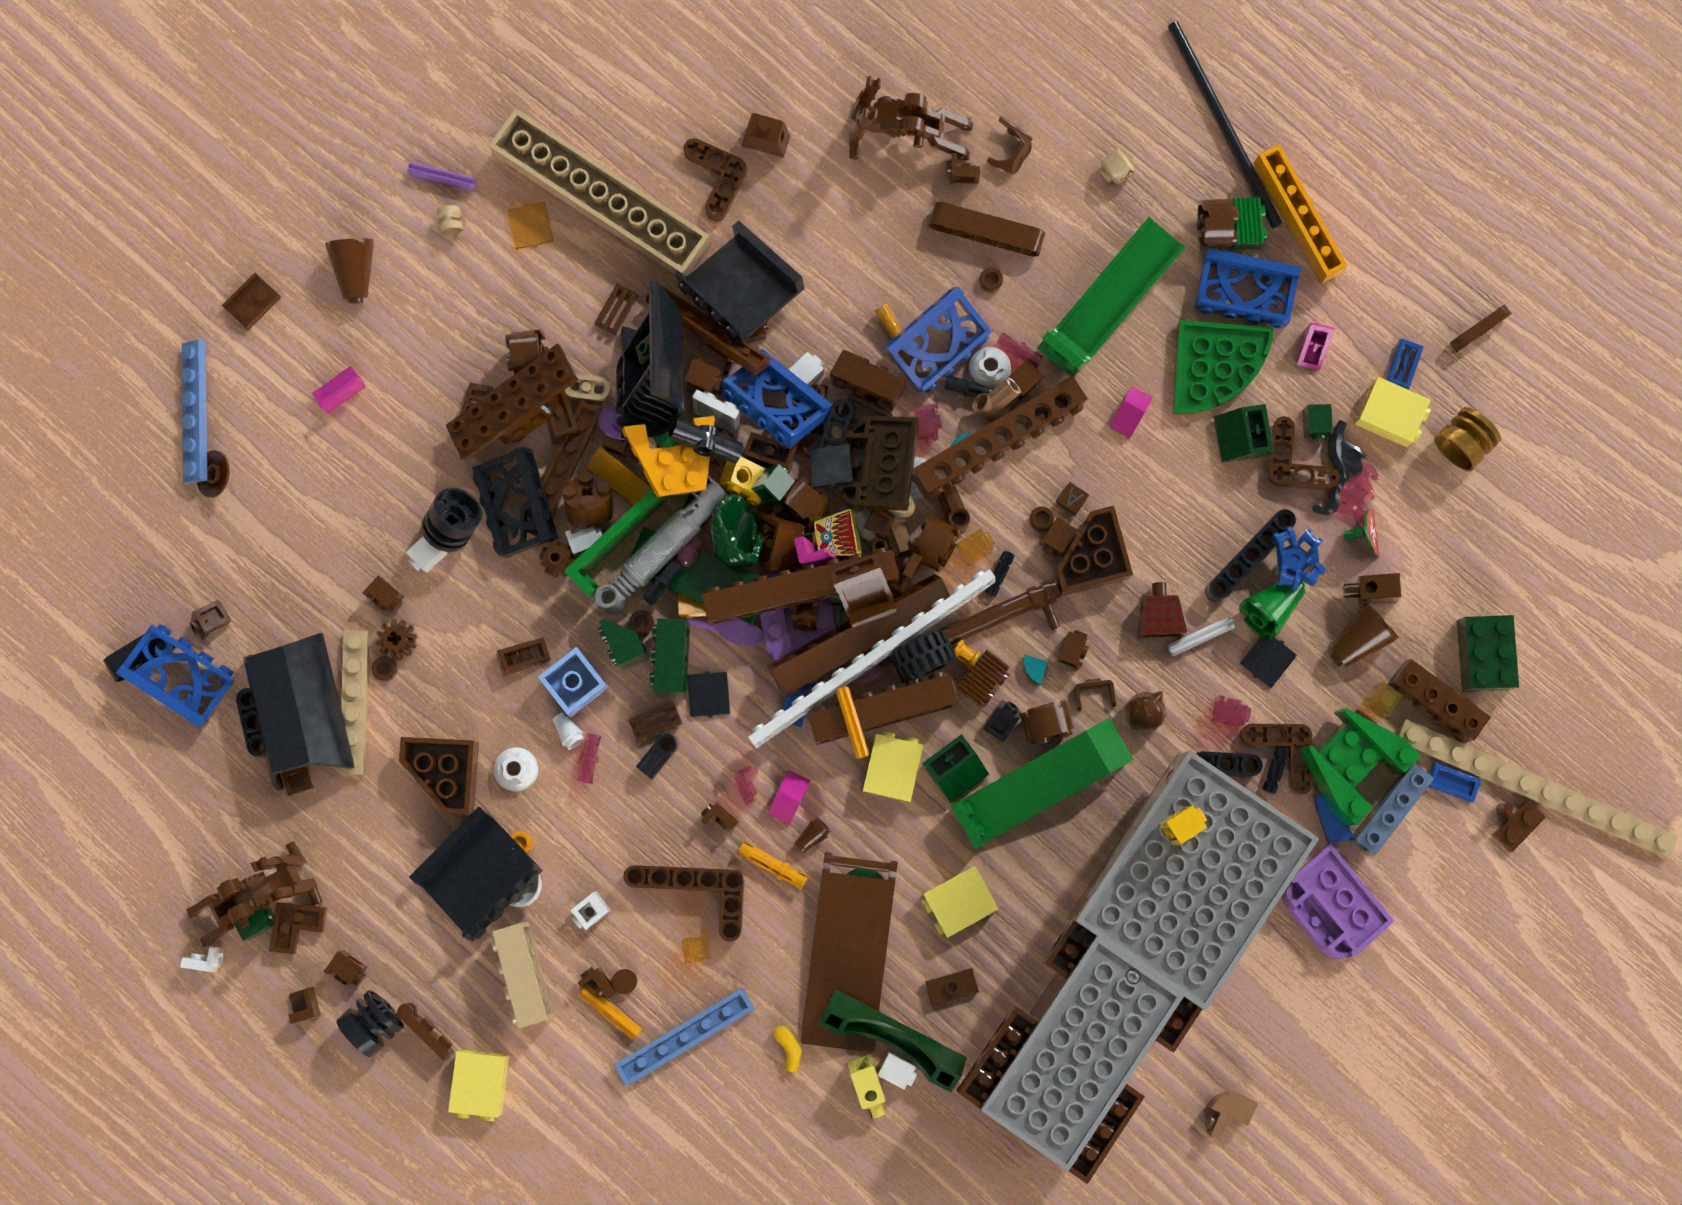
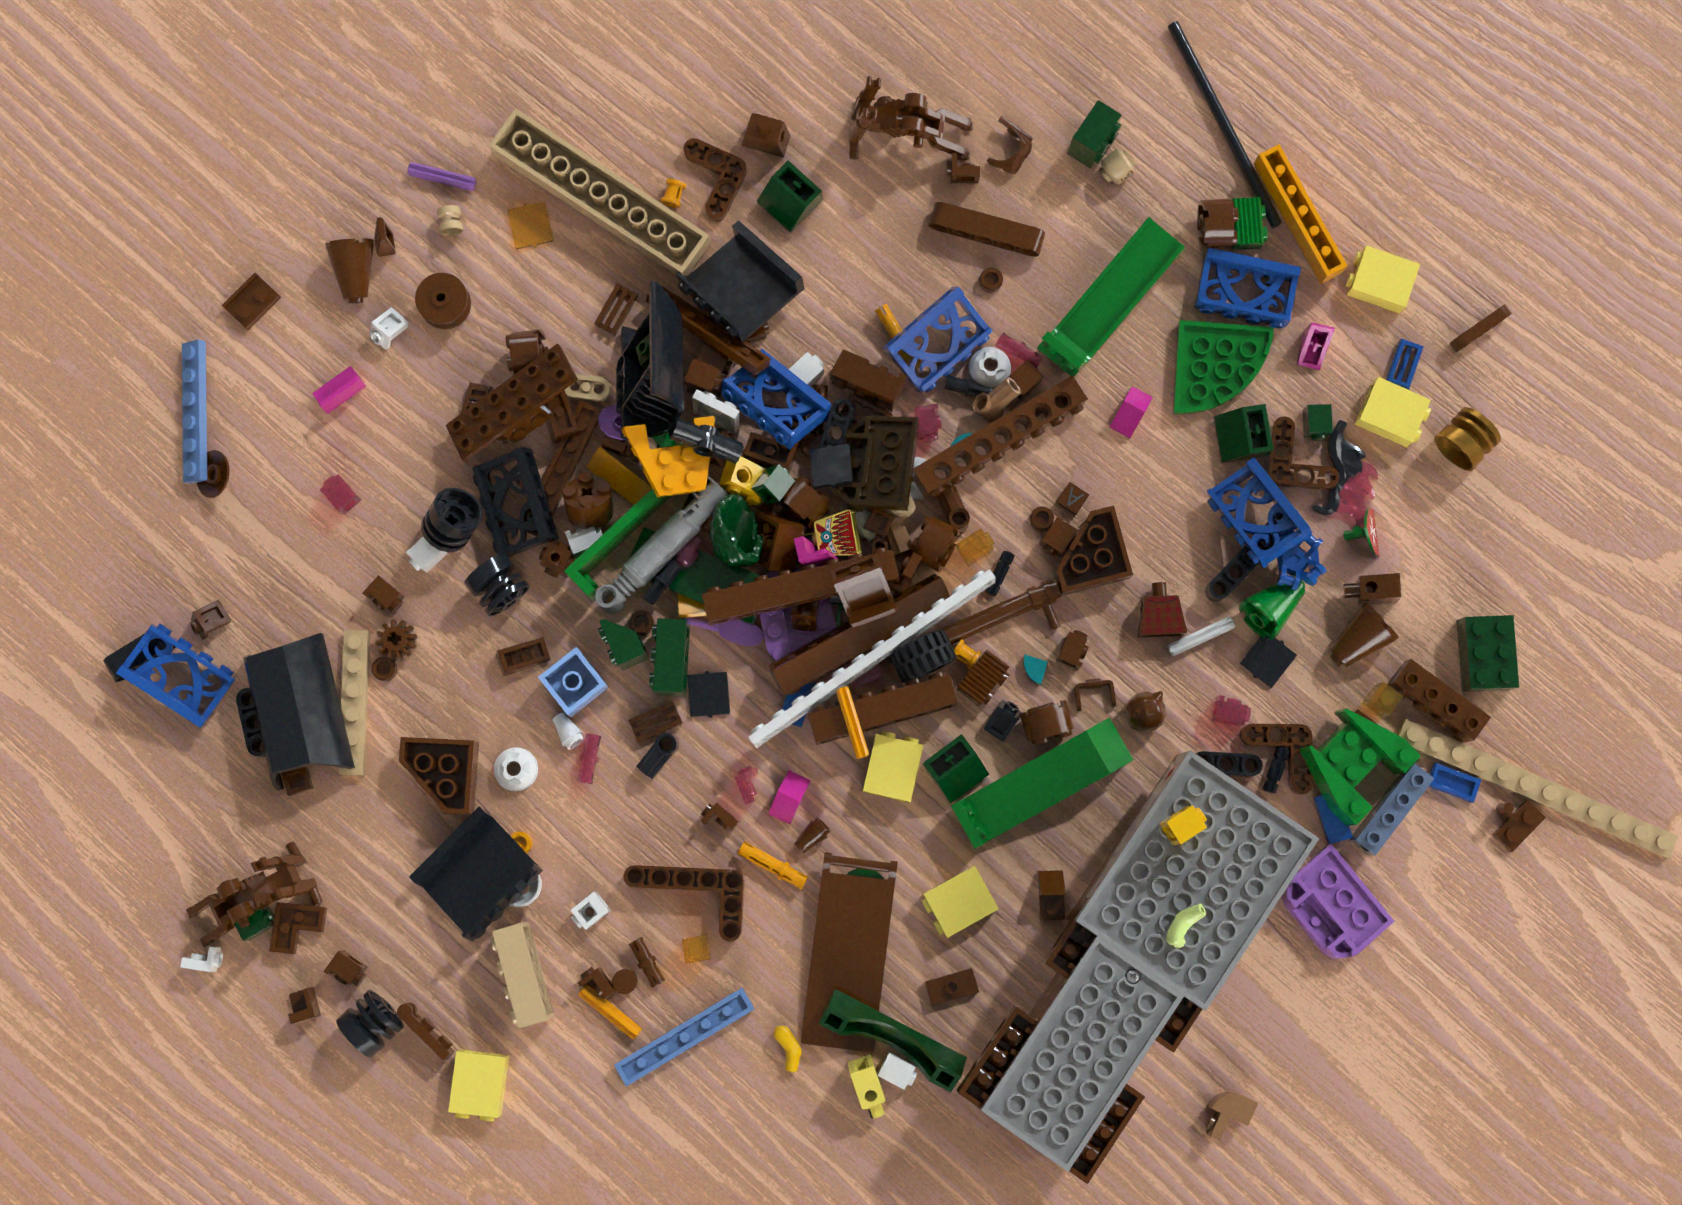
(340, 493): none -> clear pink brick
(384, 239): none -> reddish brown slope
(387, 327): none -> white bracket
(443, 301): none -> reddish brown wheel
(494, 581): none -> black wheel
(646, 962): none -> reddish brown pin
(673, 193): none -> light orange bush
(790, 196): none -> dark green slope
(1051, 895): none -> reddish brown slope
(1095, 134): none -> dark green brick
(1182, 923): none -> yellowish green arm
(1259, 482): none -> blue fence
(1382, 279): none -> light yellow brick

